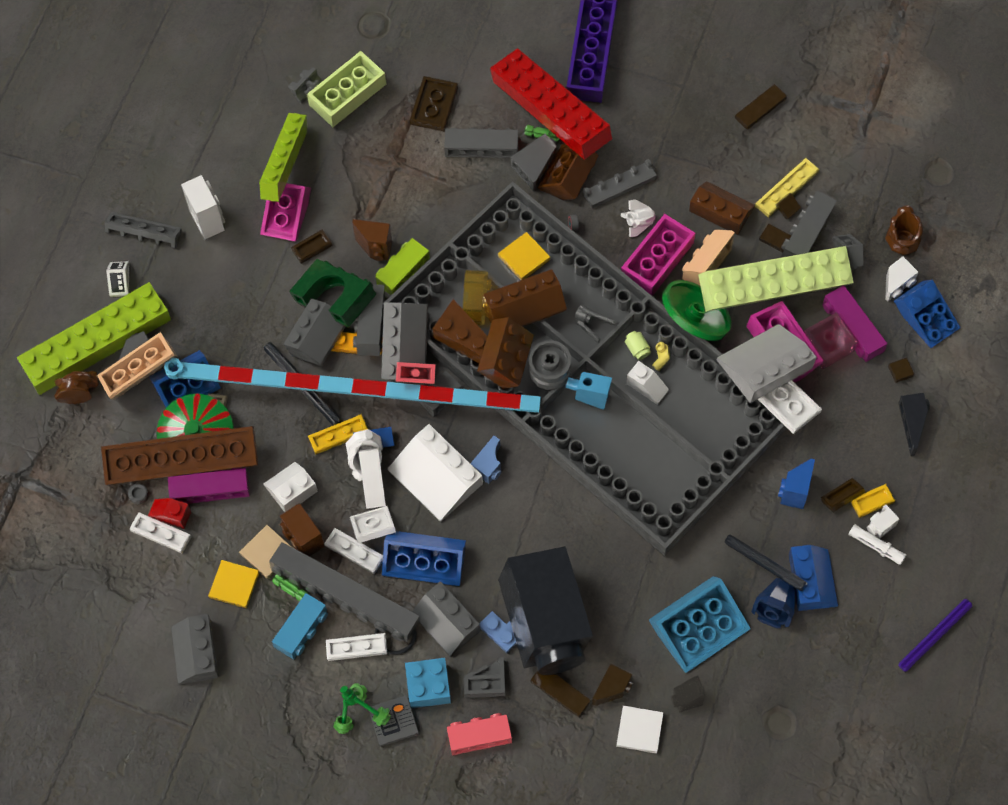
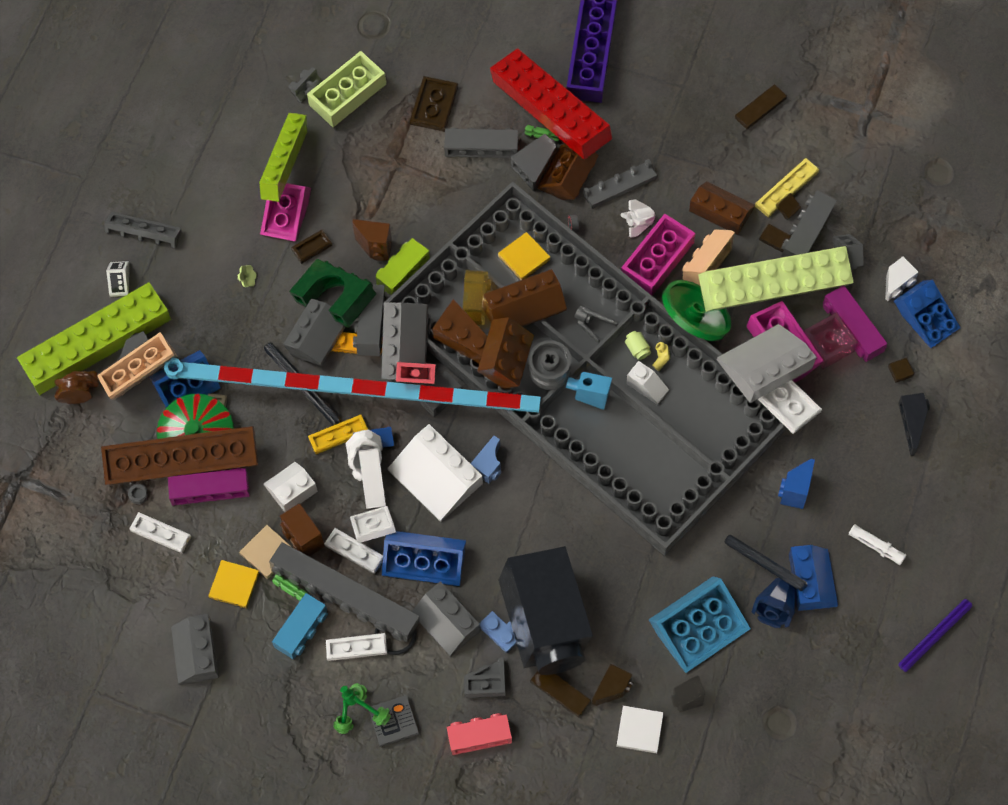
(170, 512): red slope -> none
(203, 206): white brick -> none
(247, 276): none -> yellowish green plant
(427, 683): dark azure brick -> none
(842, 495): dark brown tile -> none
(872, 500): yellow tile -> none
(882, 522): white brick -> none
(904, 231): reddish brown piece -> none

